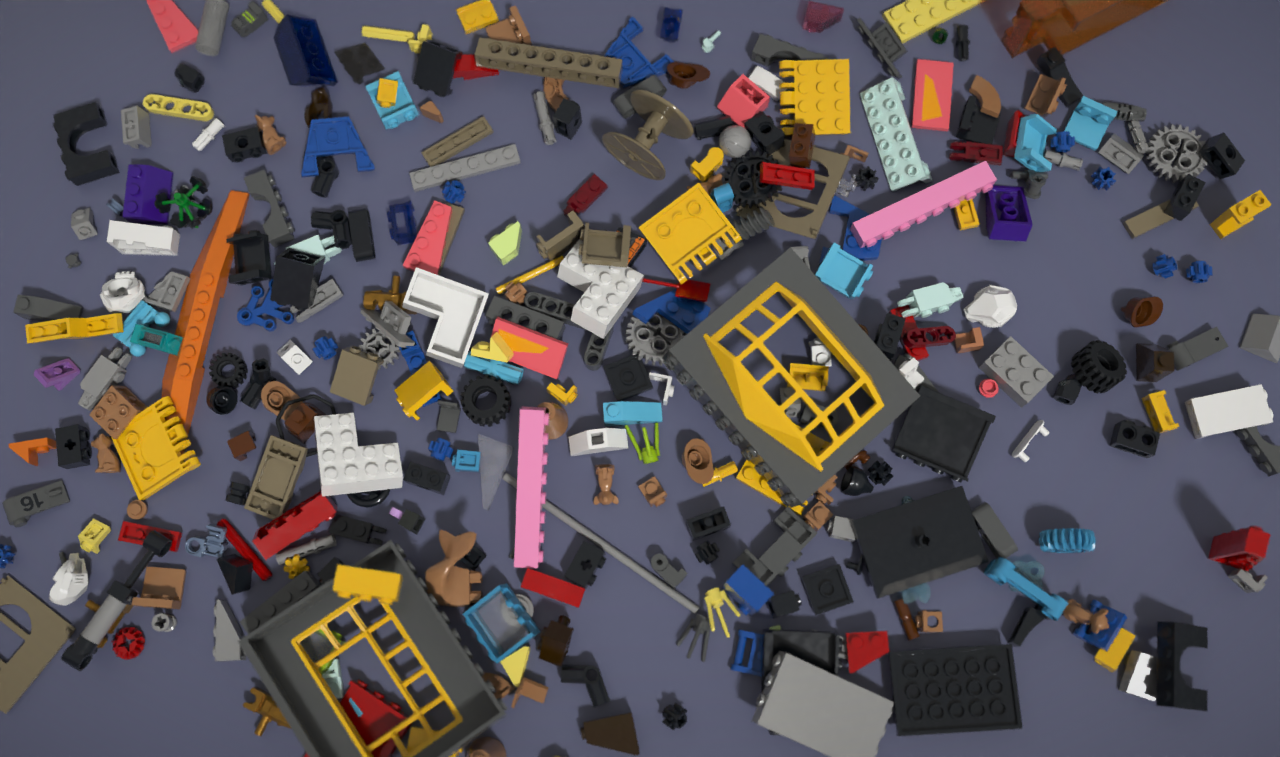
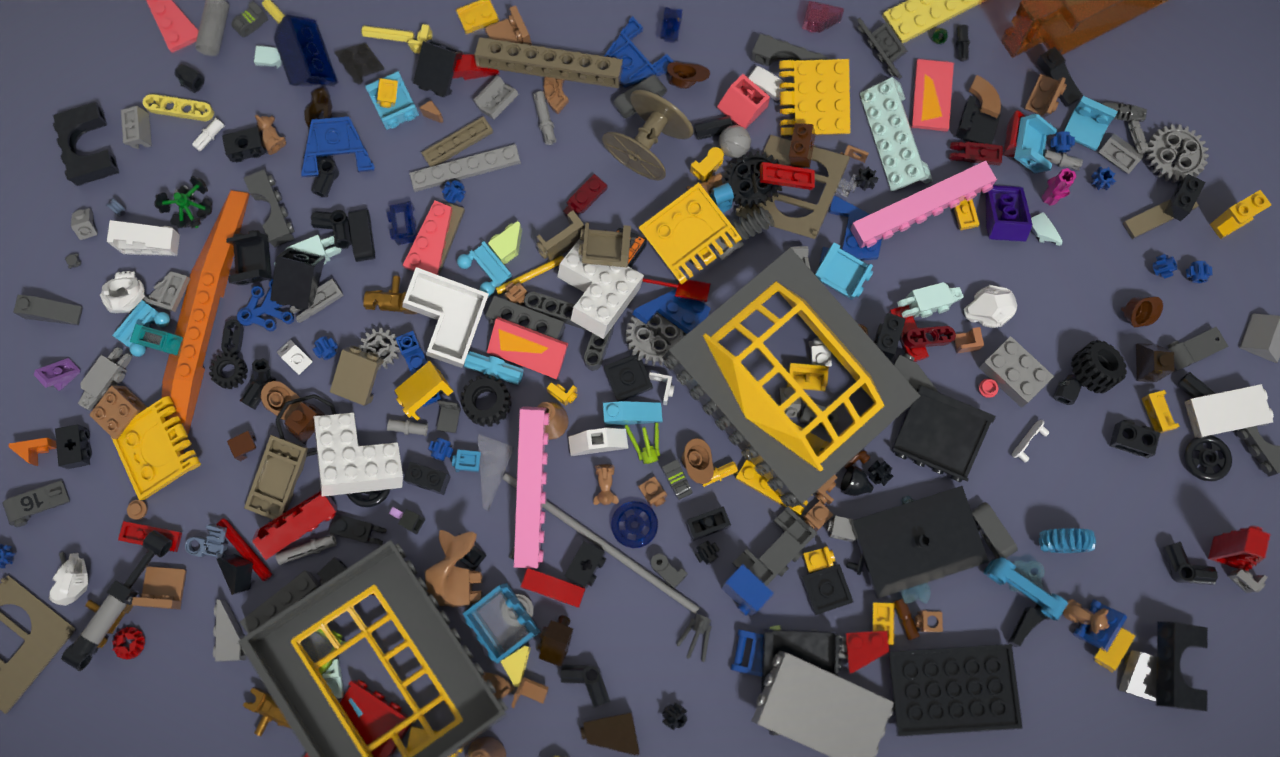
(74, 328): yellow bracket -> none
(93, 535): light yellow bracket -> none
(106, 457): medium nougat animal -> none
(140, 194): dark purple slope -> none
(170, 624): light grey bush -> none
(221, 399): black helmet -> none
(232, 338): none -> black beam
(237, 493): black wheel -> none
(267, 56): none -> light aqua slope
(295, 566): yellow plant -> none
(367, 584): yellow brick -> none
(392, 322): light grey bracket -> none
(407, 427): none -> light grey pin
(489, 264): none -> medium azure gear
(495, 97): none -> light grey bracket
(495, 350): light yellow slope -> none
(567, 118): black brick -> none
(638, 508): none -> clear blue plate
(677, 479): none -> dark grey leg
(707, 43): light aqua hand -> none
(715, 599): light yellow plant -> none
(765, 142): black brick -> none
(784, 604): black brick -> none
(818, 559): none -> yellow bracket
(884, 619): none -> yellow hinge
(908, 370): white bracket -> none
(1033, 180): dark grey piece -> none
(1044, 229): none -> light aqua slope
(1059, 186): none -> dark pink piece
(1194, 386): none -> black axle
(1194, 573): none -> black piece
(1216, 444): none -> black plate
(1222, 156): black brick -> none

